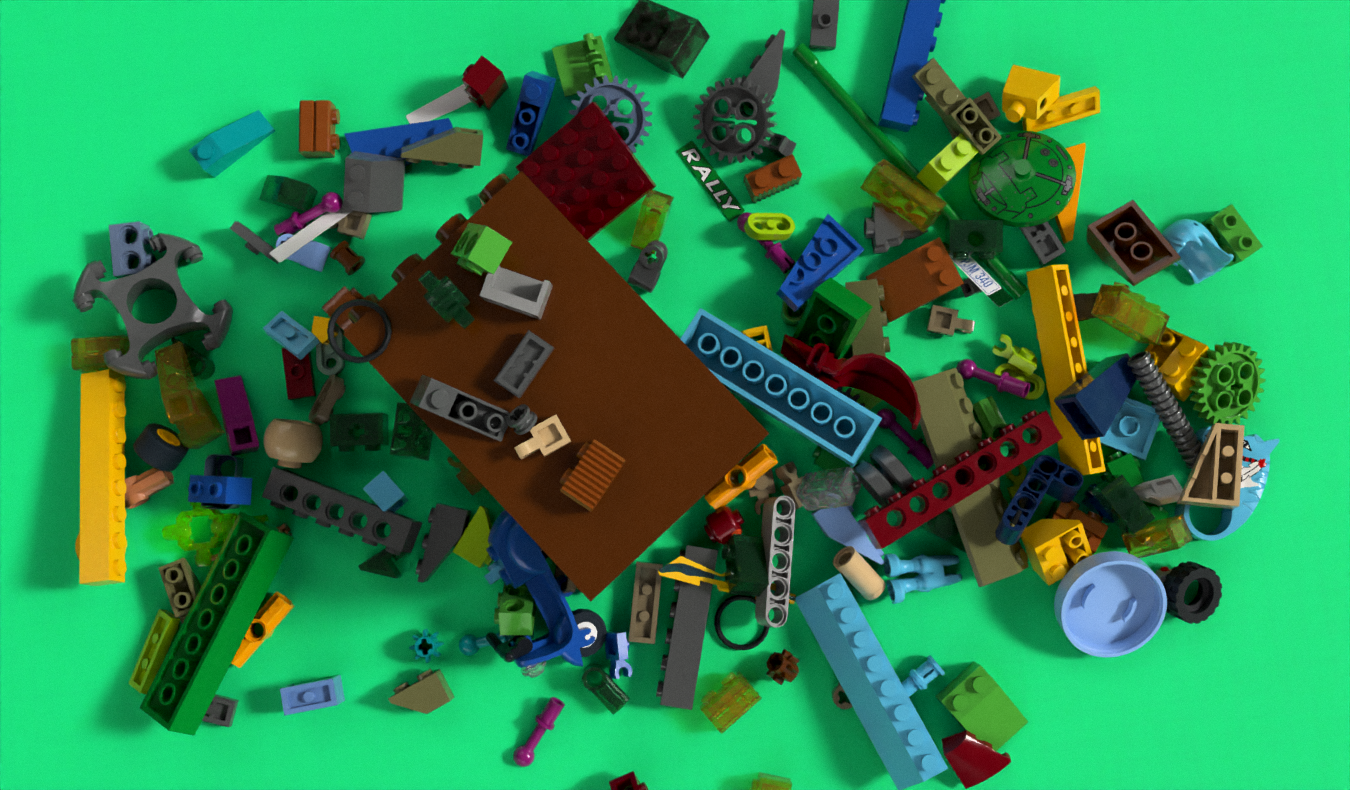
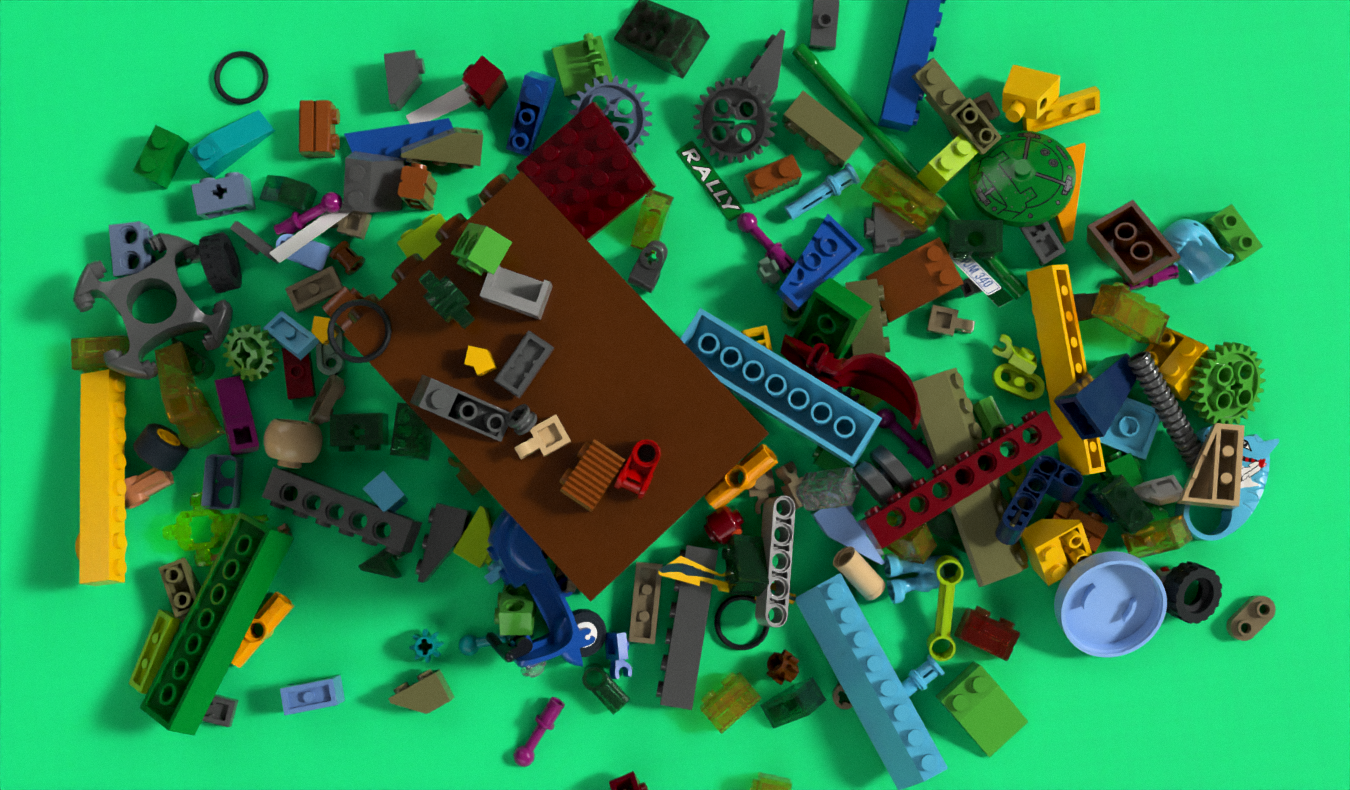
(161, 157): none -> green brick
(220, 262): none -> black tyre
(220, 489): blue brick -> none
(224, 61): none -> black tyre
(236, 200): none -> sand blue brick
(250, 352): none -> bright green gear
(314, 289): none -> dark tan plate
(403, 76): none -> dark grey slope
(417, 187): none -> dark orange brick
(423, 238): none -> lime brick
(480, 360): none -> yellow piece
(638, 470): none -> red piece
(767, 272): none -> sand green plate
(769, 226): lime plate -> none
(781, 145): dark grey piece -> none
(793, 703): none -> clear green slope
(821, 130): none -> olive brick
(832, 186): none -> medium azure pin
(915, 545): none -> clear yellow slope
(944, 608): none -> lime piece
(968, 370): magenta pin -> none
(973, 758): dark red slope -> none
(986, 633): none -> clear red brick
(1163, 275): none -> magenta pin
(1251, 616): none -> dark tan plate

